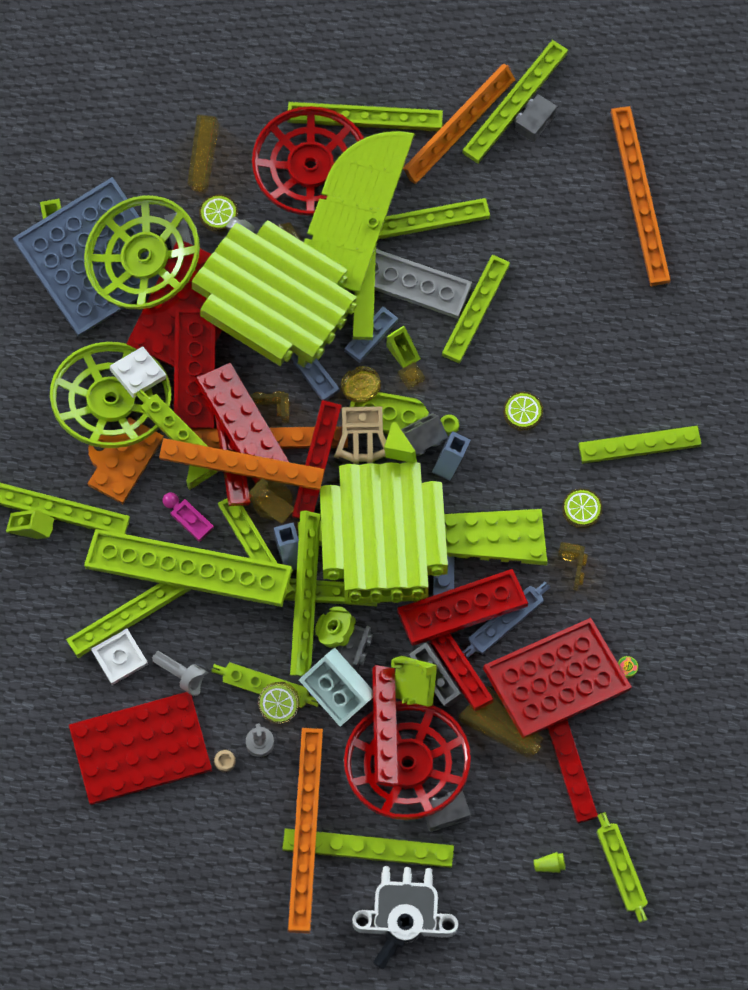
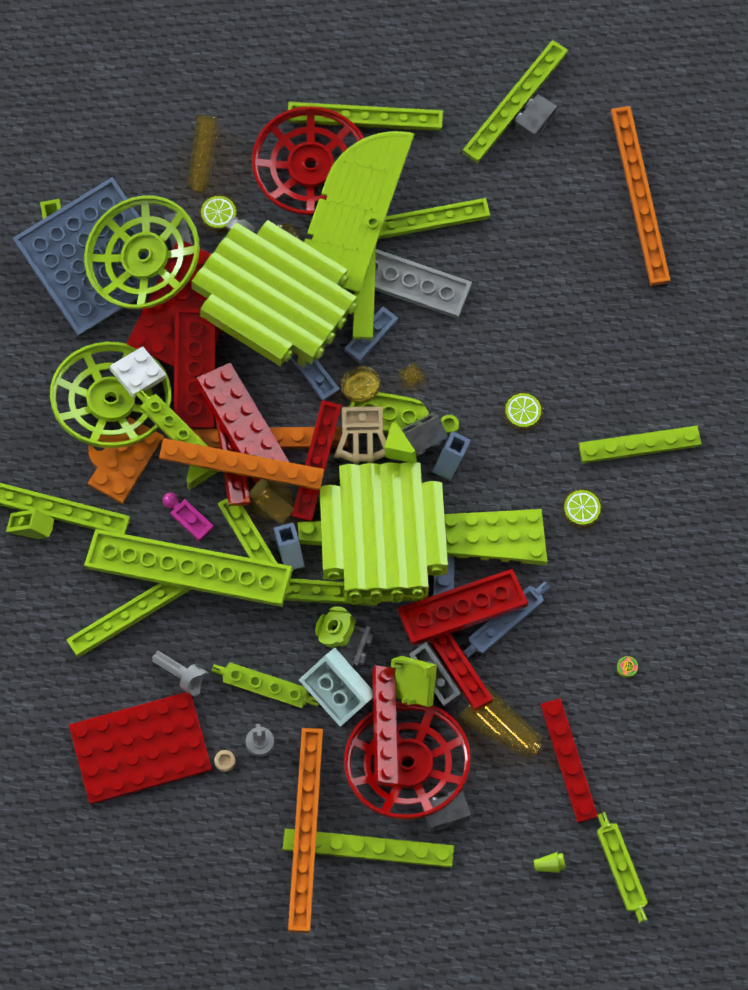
(119, 656): white plate -> none
(278, 702): tile -> none
(279, 398): clear yellow bracket -> none
(305, 593): lime plate -> none
(400, 903): piece -> none
(402, 347): lime slope -> none
(459, 123): orange plate -> none
(475, 309): lime plate -> none
(556, 678): red plate -> none
(571, 552): clear yellow bracket -> none

